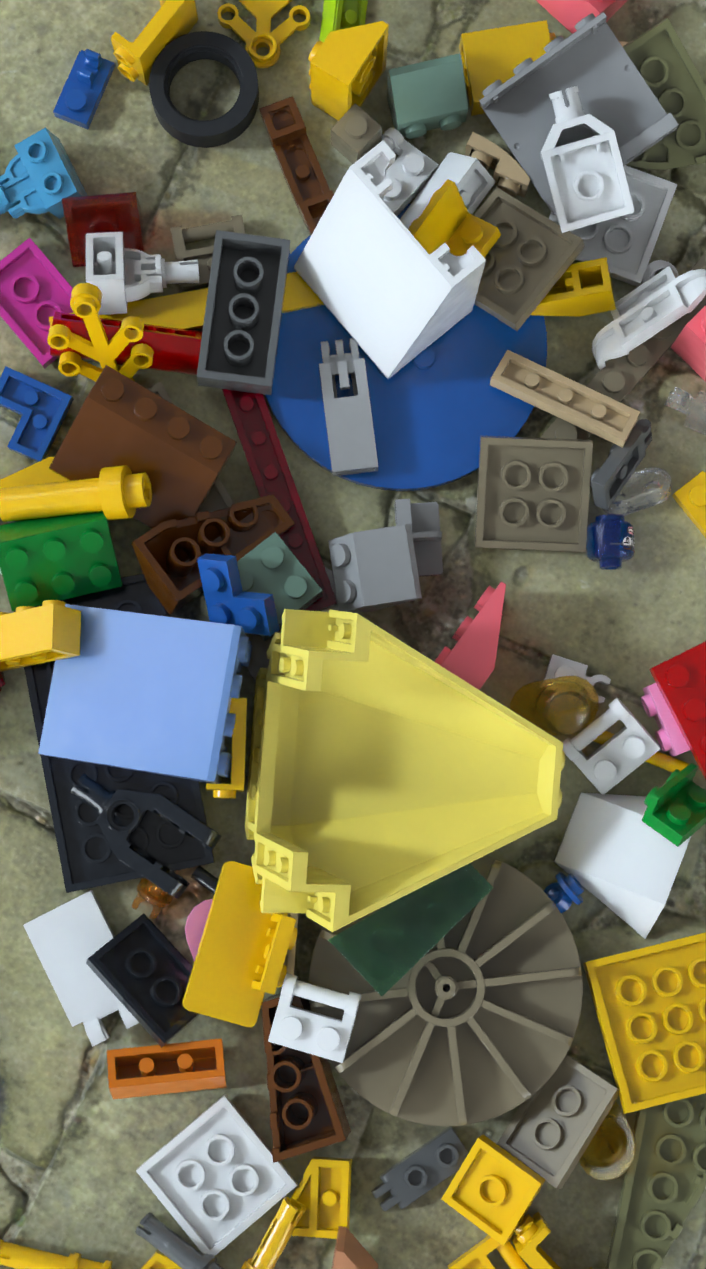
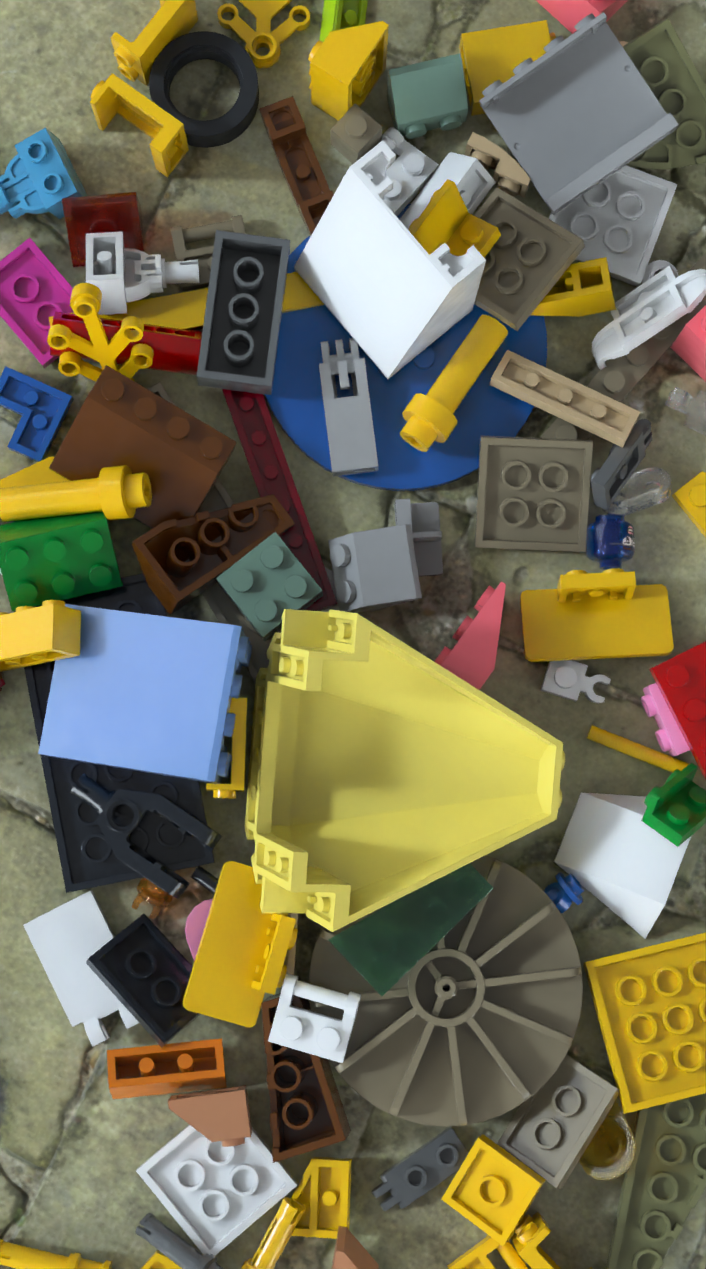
(84, 88): blue plate -> none
(167, 132): none -> yellow panel
(216, 1113): none -> nougat slope
(227, 600): blue plate -> none
(431, 415): none -> yellow piece
(557, 704): clear yellow piece -> none
(583, 166): white plate -> none
(596, 618): none -> yellow bracket
(616, 756): white plate -> none

